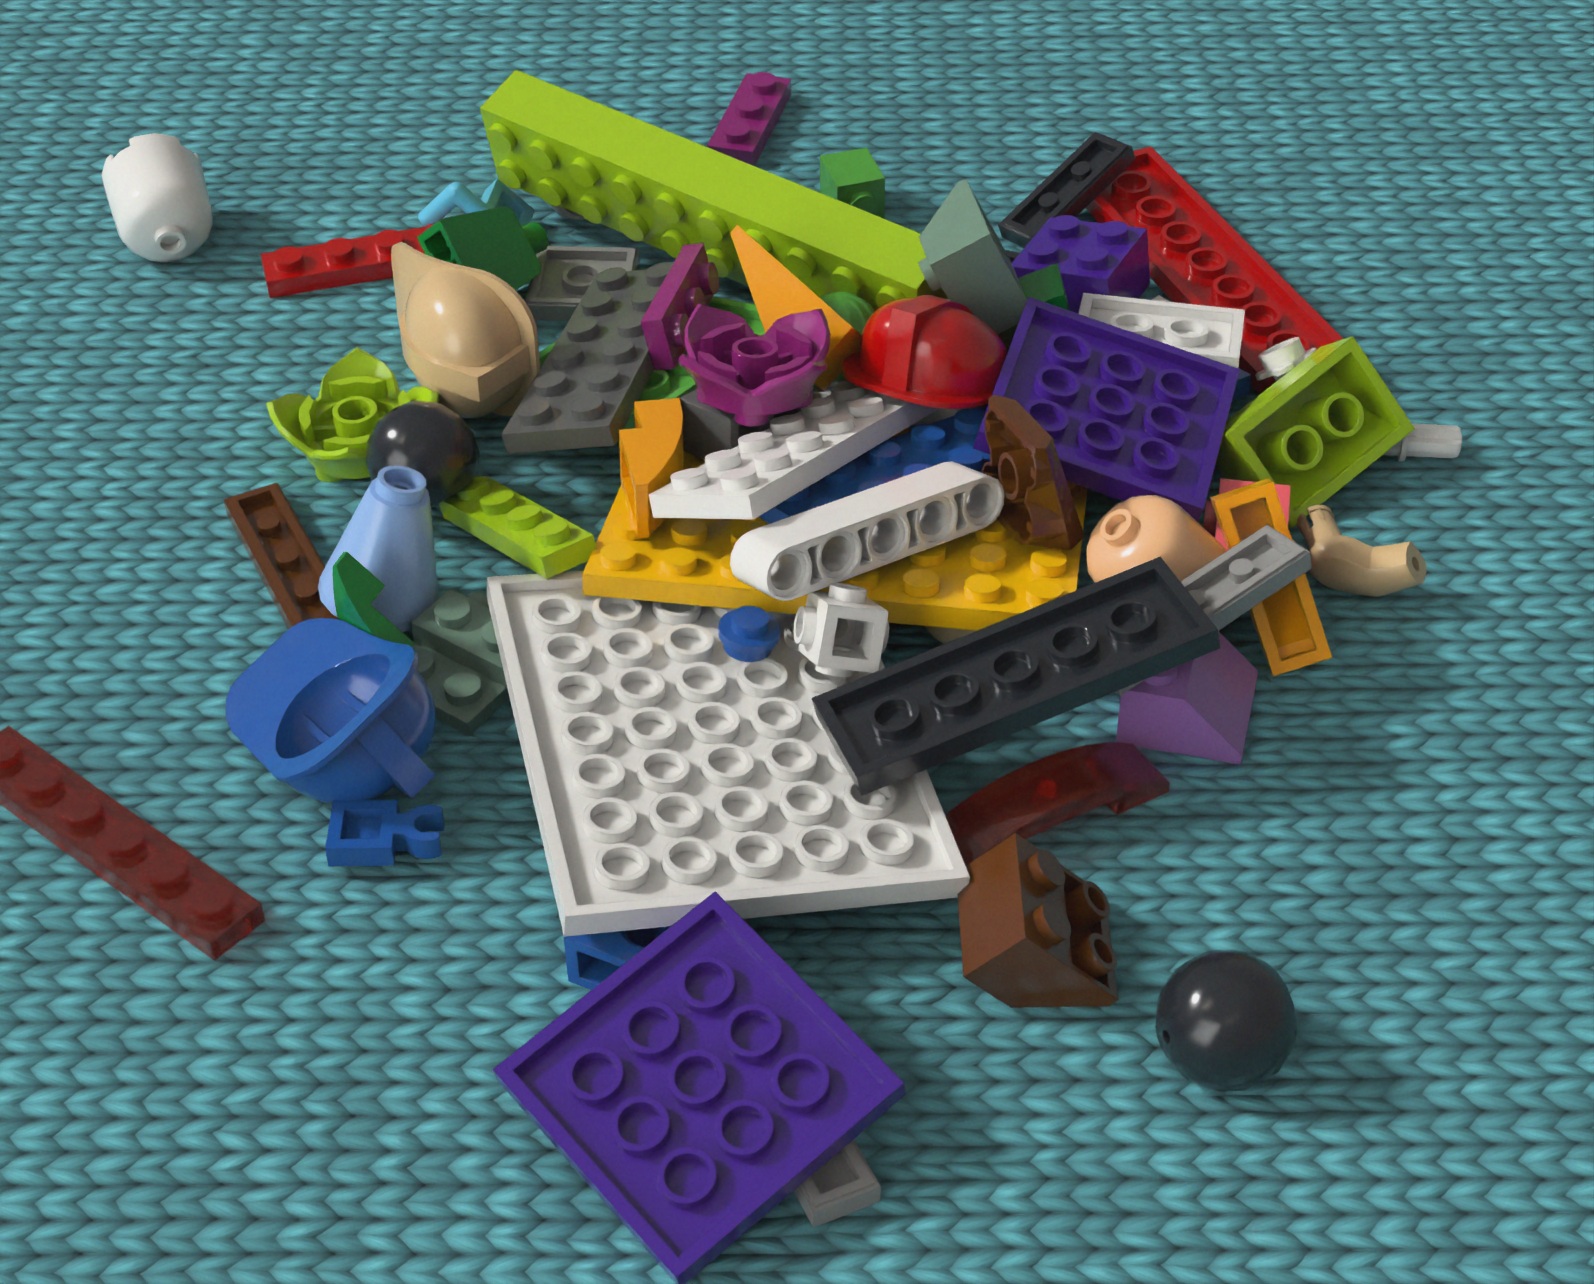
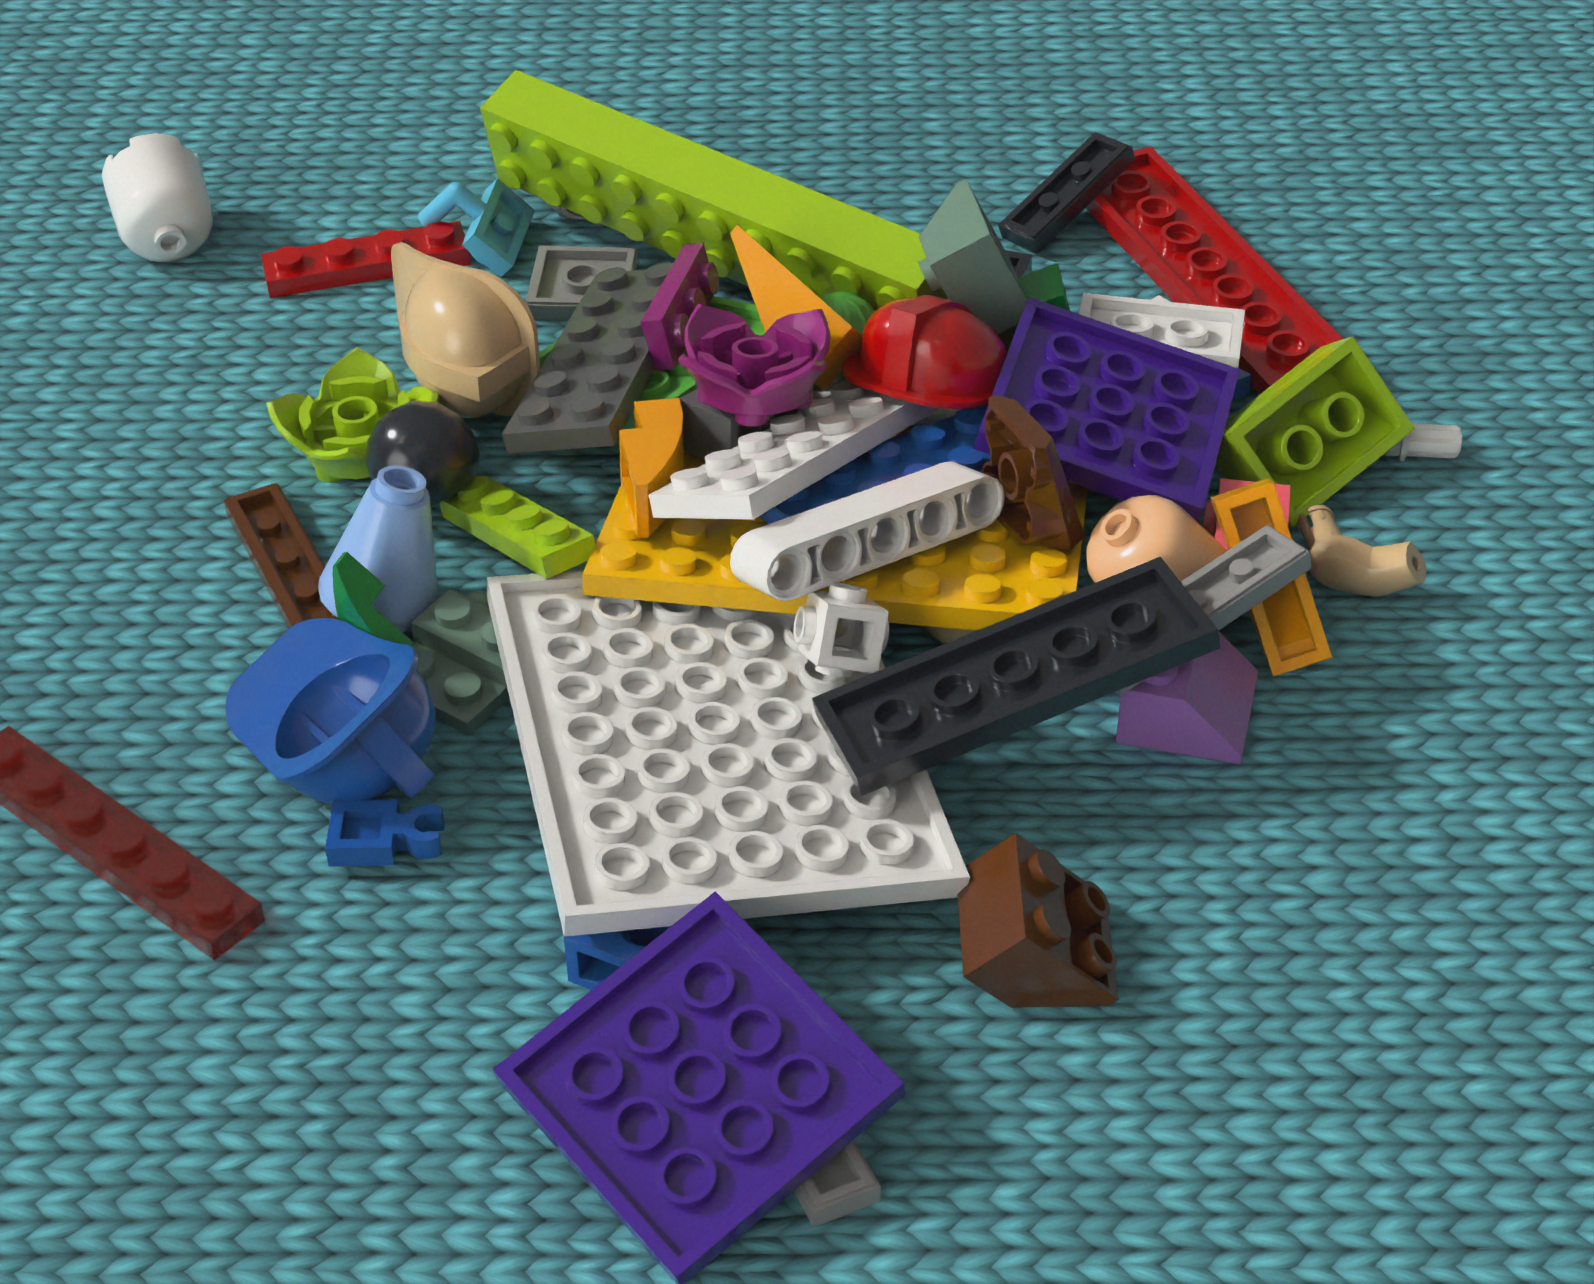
(488, 242): green torso -> none
(748, 633): blue plate -> none
(751, 116): magenta plate -> none
(854, 180): bright green brick -> none
(1052, 793): clear red slope -> none
(1091, 257): dark purple brick -> none
(1226, 1020): black helmet -> none
(1282, 358): white plate -> none

